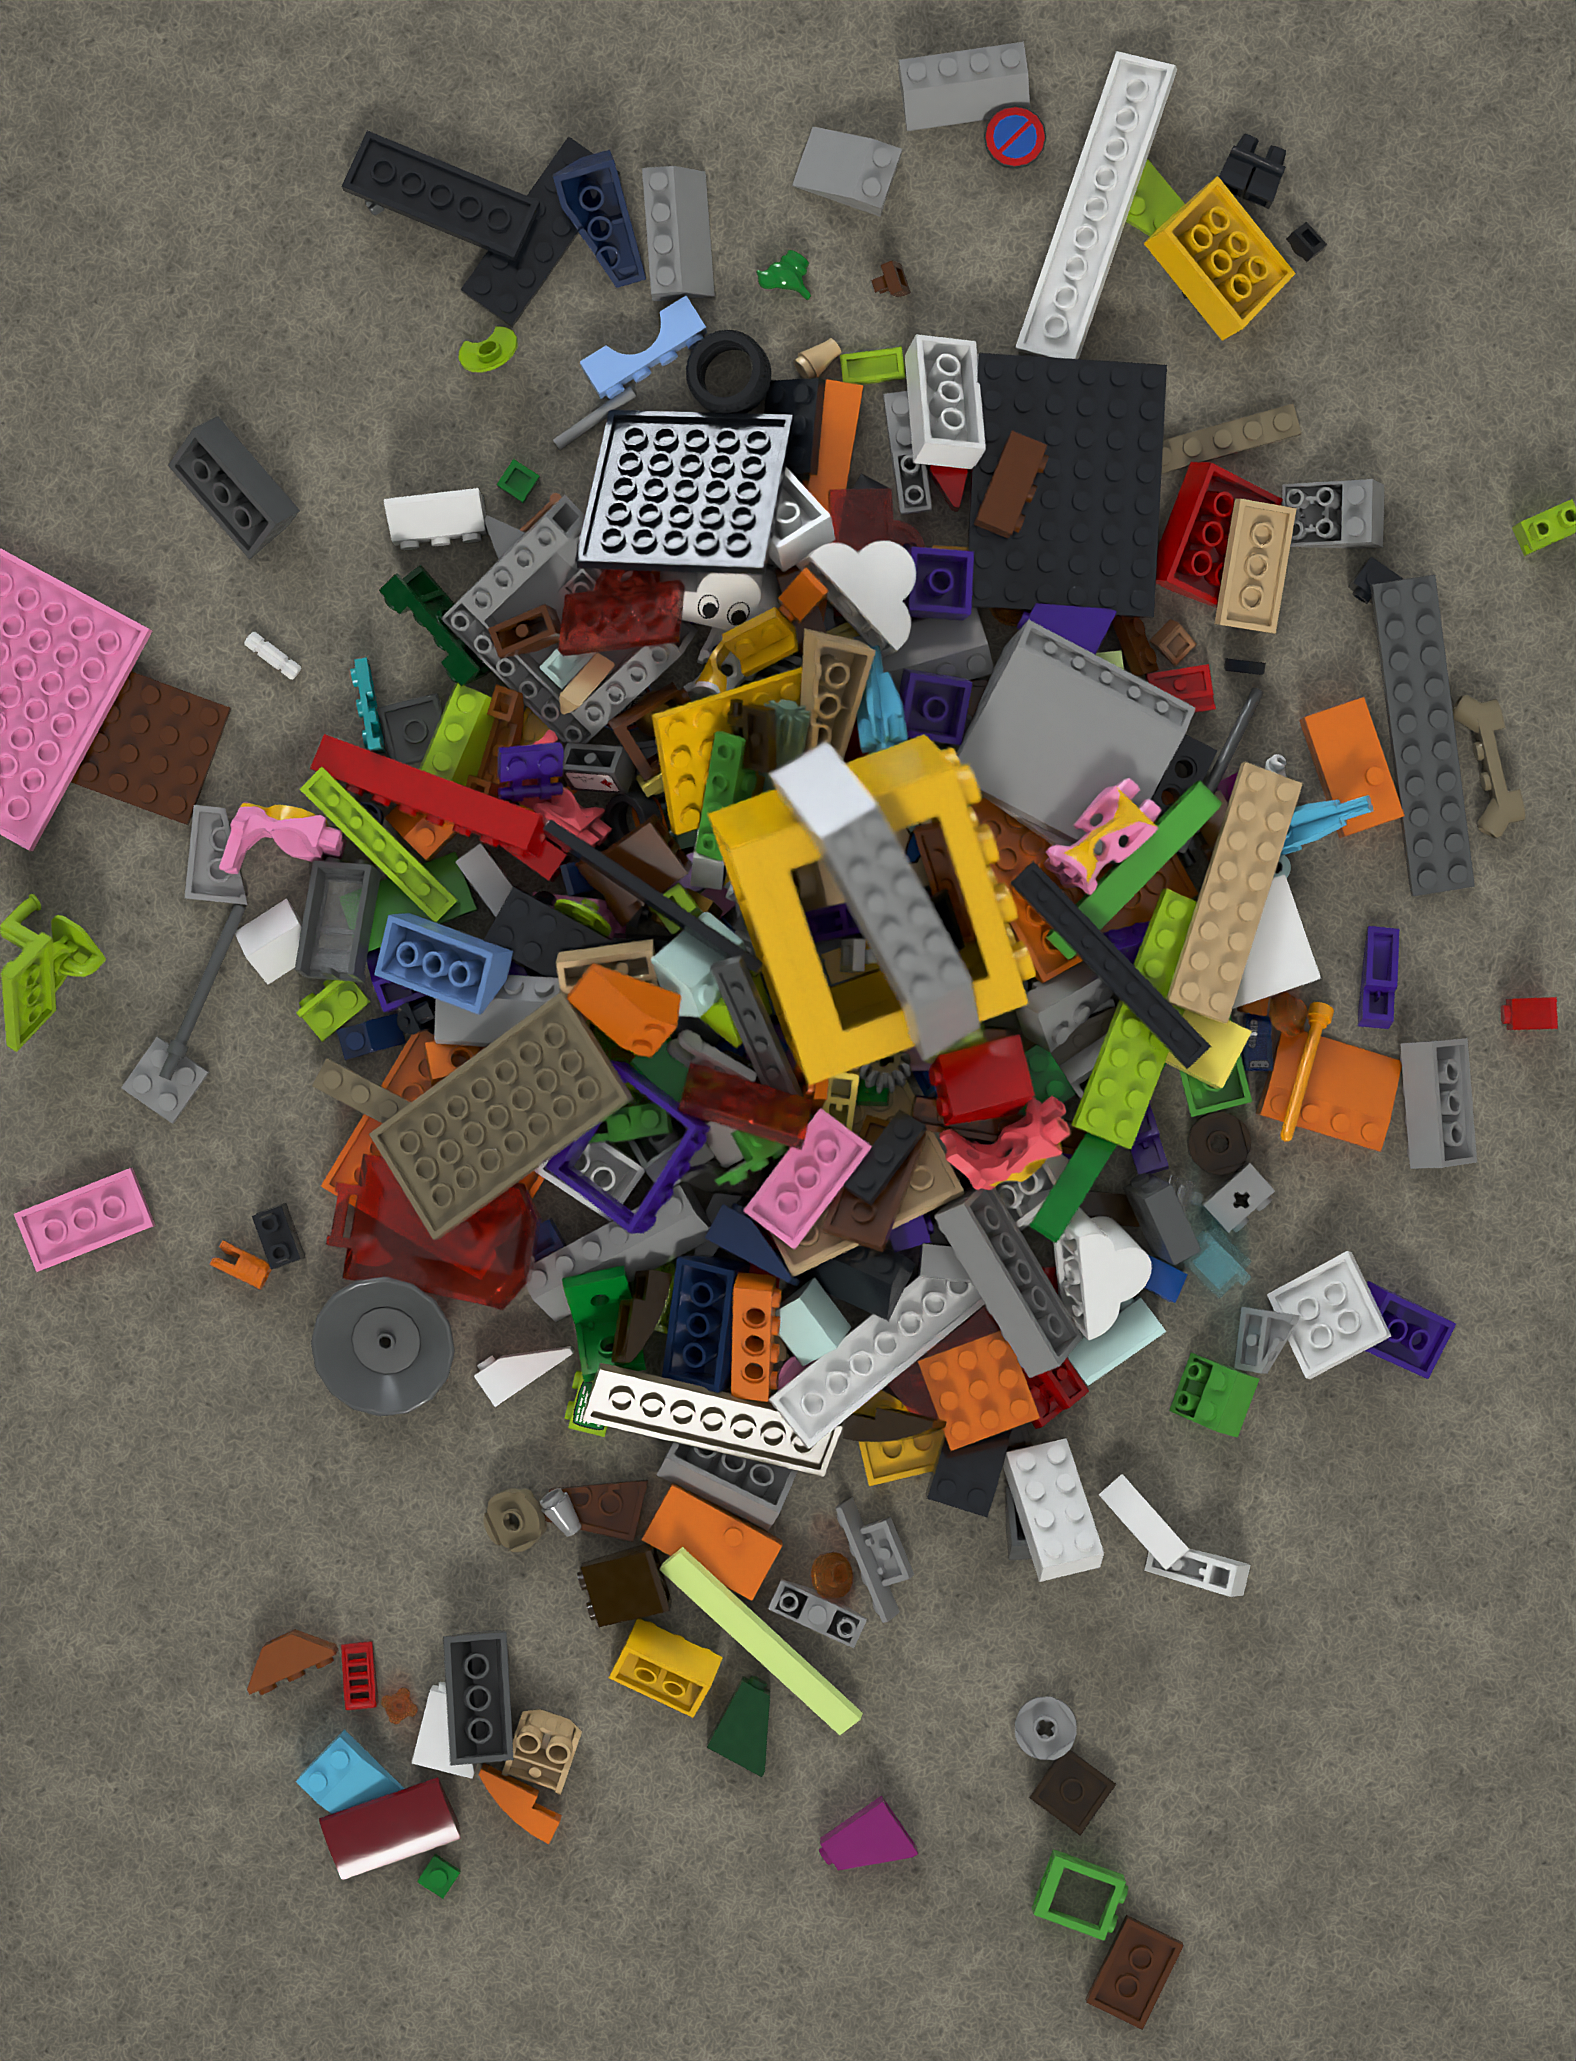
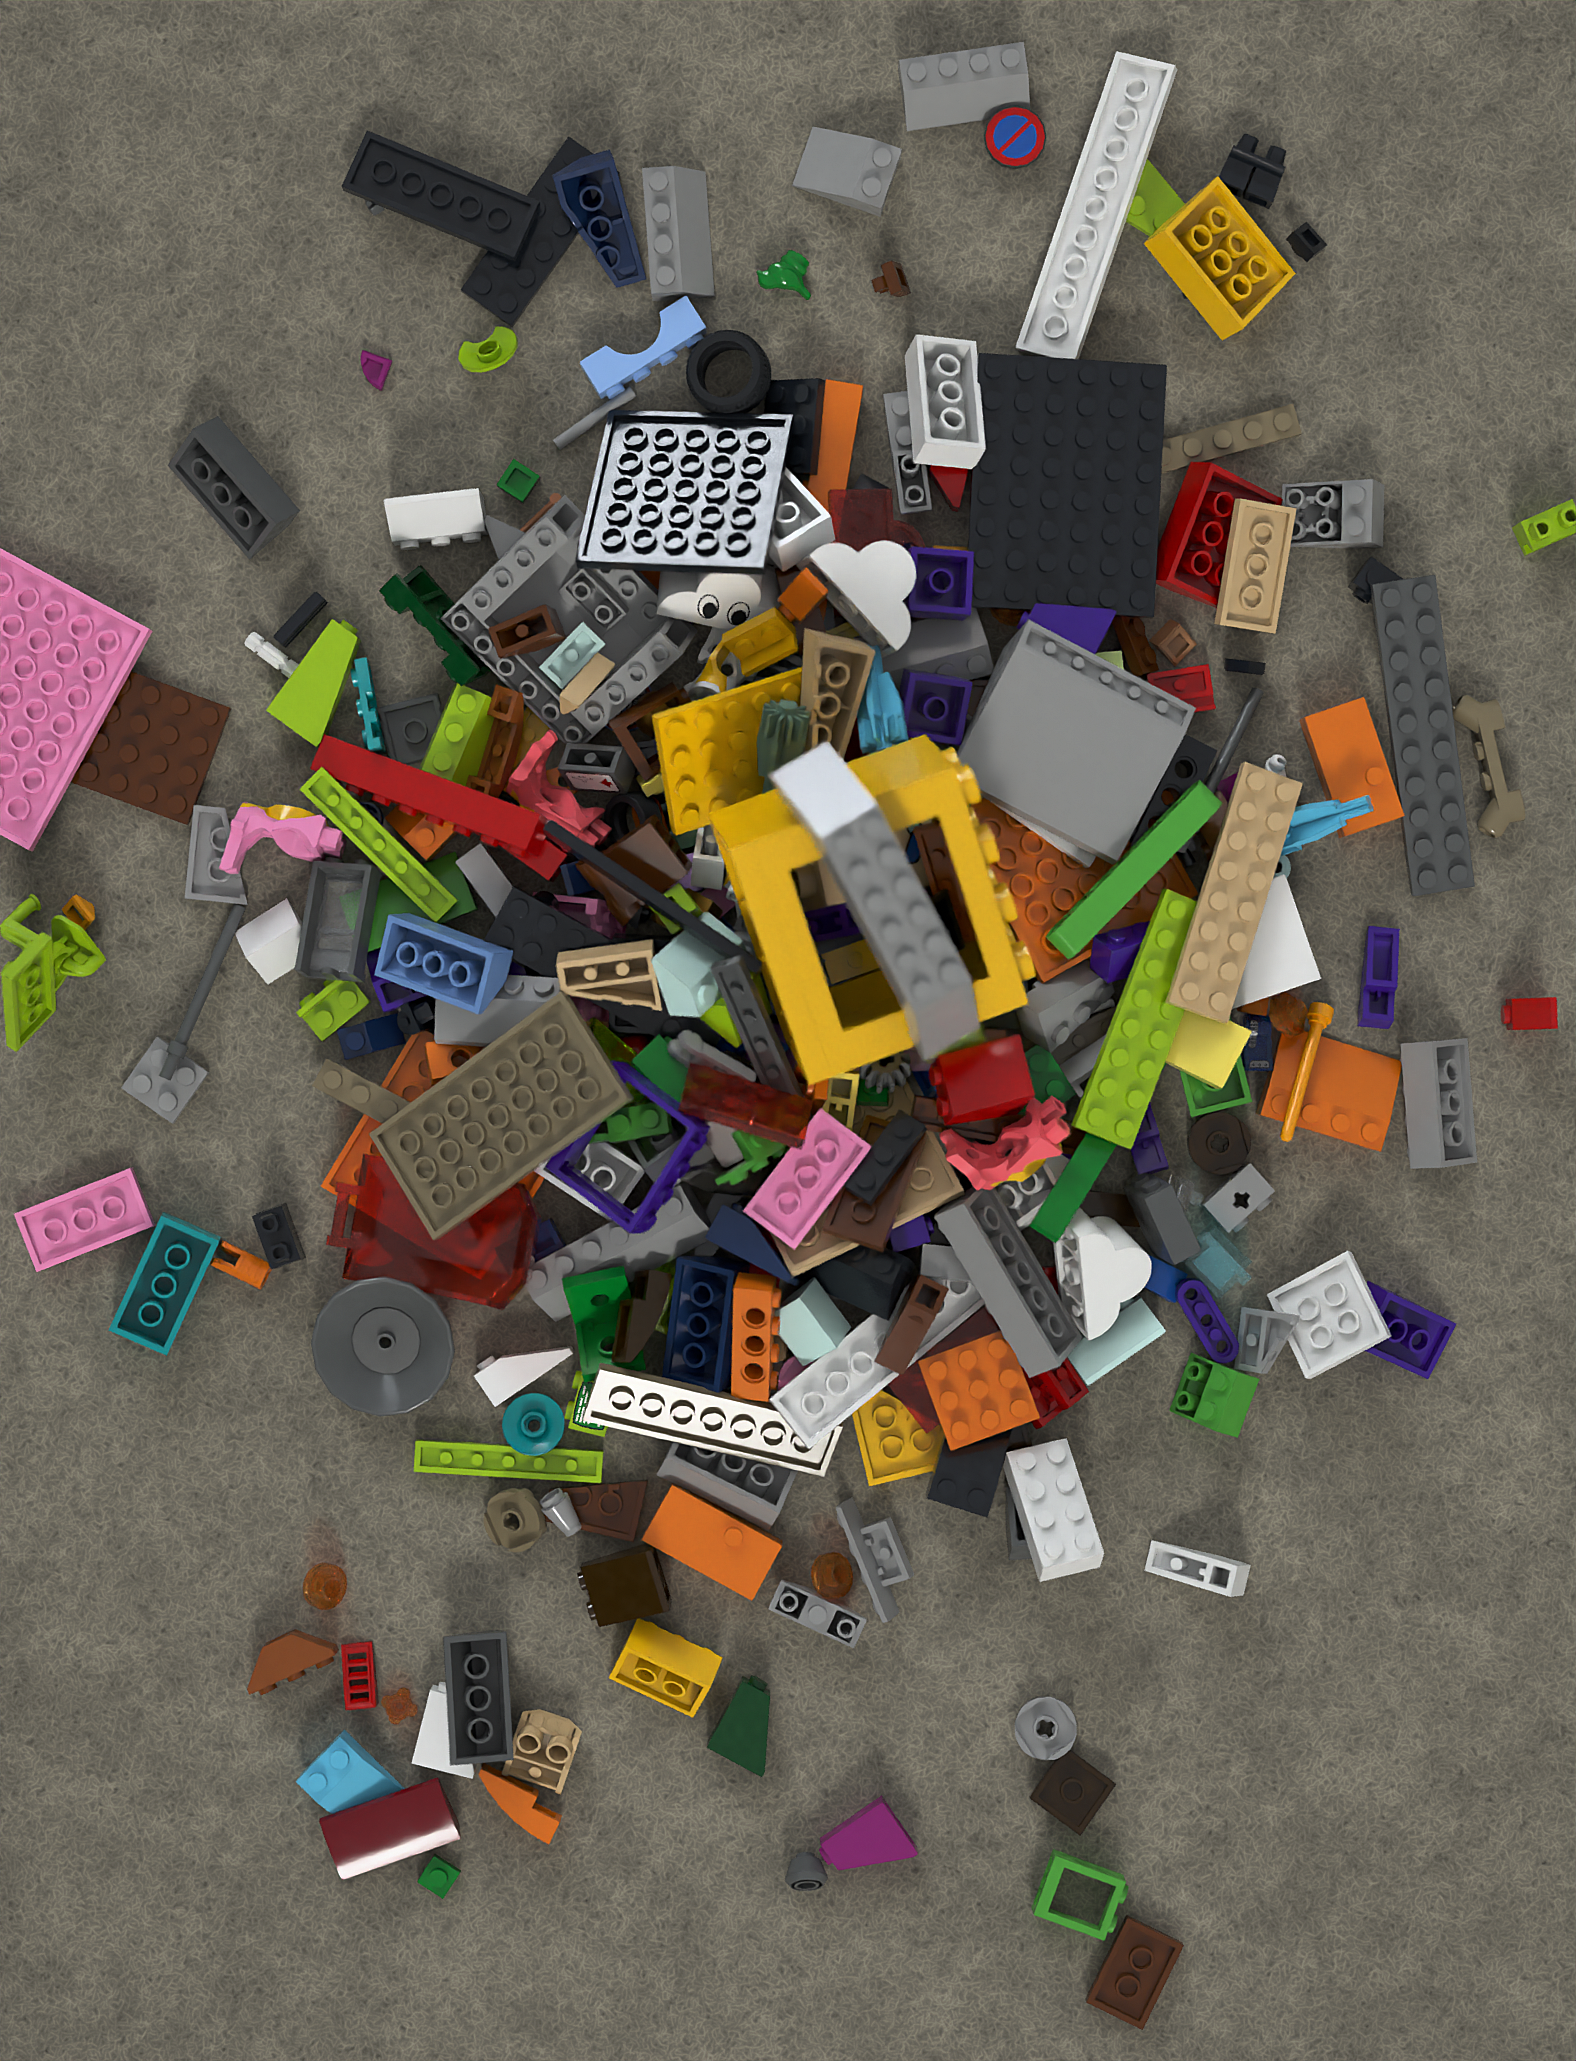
(84, 907): none -> light orange slope
(164, 1283): none -> teal brick
(300, 619): none -> black tile
(316, 686): none -> lime slope
(324, 1586): none -> clear orange plate
(375, 368): none -> magenta tile
(504, 1461): none -> lime plate
(528, 1409): none -> teal dish
(530, 762): dark purple plate -> none
(586, 913): lime dish -> none
(622, 614): clear red plate -> none
(626, 1008): orange slope -> none
(726, 785): bright green bracket -> none
(758, 728): dark brown plate -> none
(761, 1641): yellowish green tile -> none
(806, 1872): none -> dark grey cone
(816, 359): tan cone -> none
(855, 956): white tile -> none
(873, 366): lime tile -> none
(889, 1426): dark brown slope -> none
(911, 1323): none -> reddish brown slope
(1012, 485): reddish brown brick -> none
(1079, 863): bright pink hips -> none
(1110, 965): black tile -> none
(1144, 1522): white slope -> none
(1216, 1329): none -> dark purple plate

